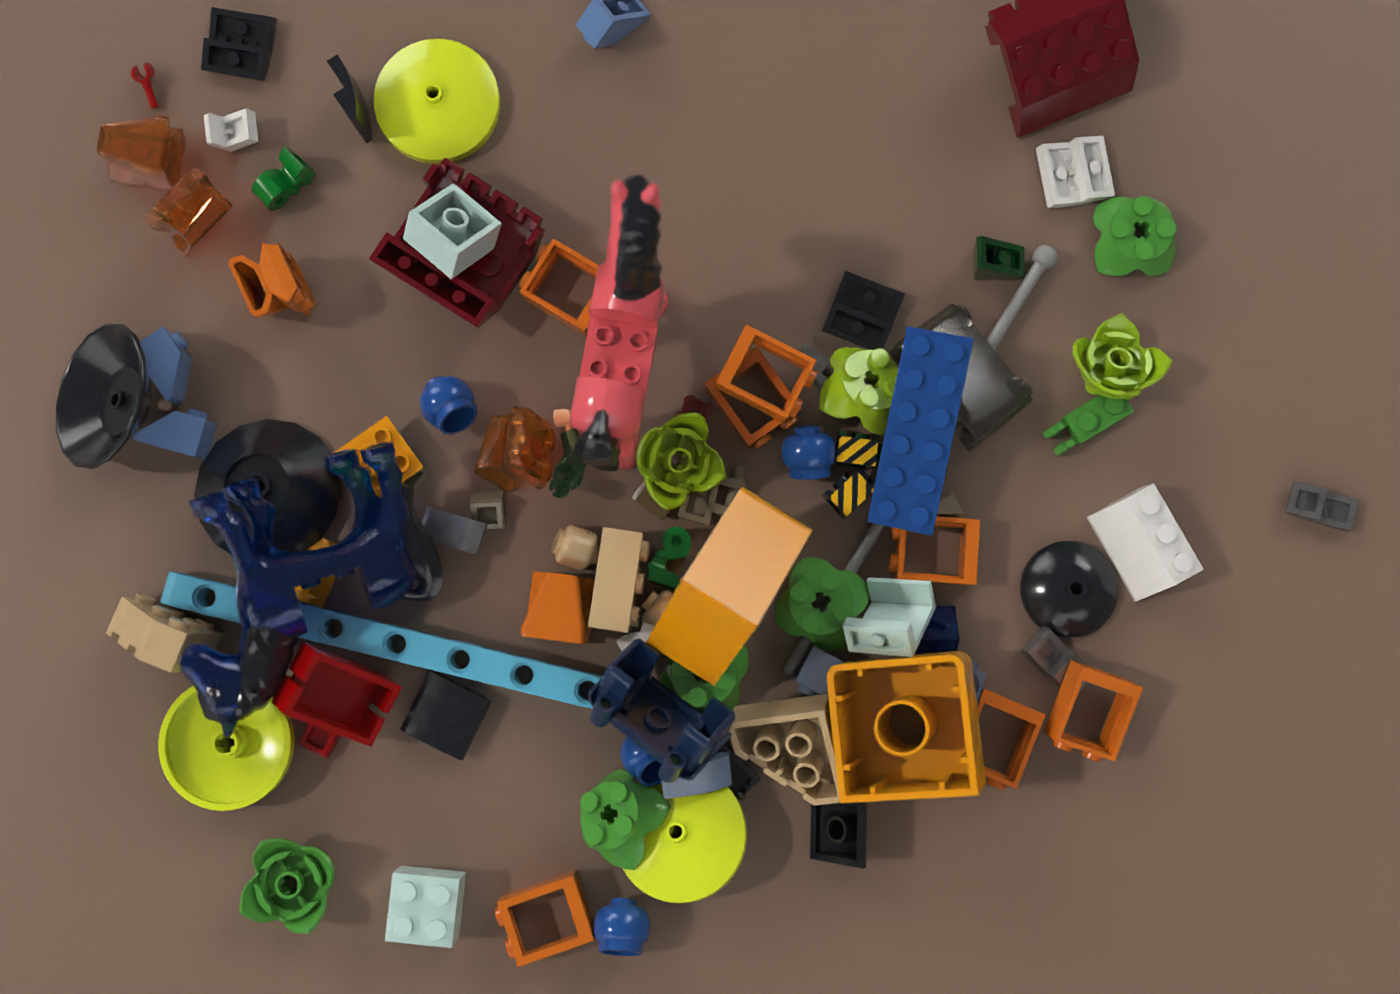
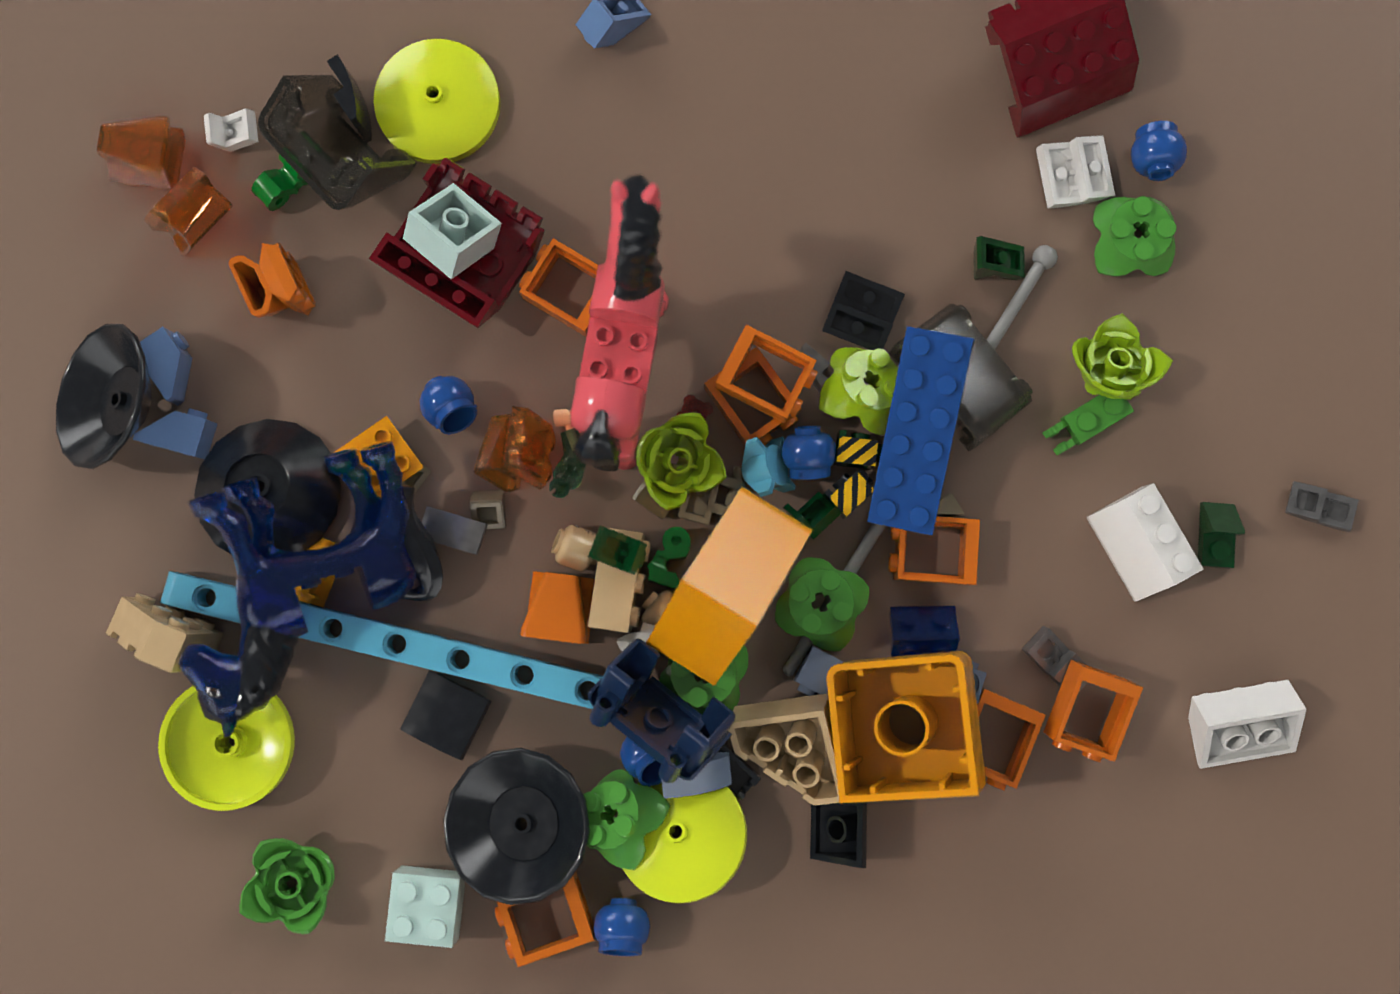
(146, 83): red hand -> none
(239, 44): black slope -> none
(311, 135): none -> clear smoke windscreen
(318, 740): red tile -> none
(336, 694): red piece -> none
(486, 833): none -> black dish
(618, 550): none -> dark green bracket
(764, 467): none -> medium azure piece
(815, 514): none -> dark green bracket
(893, 619): light aqua panel -> none
(1048, 595): black dish -> none
(1158, 150): none -> blue piece
(1217, 534): none -> dark green slope
(1245, 723): none -> white slope

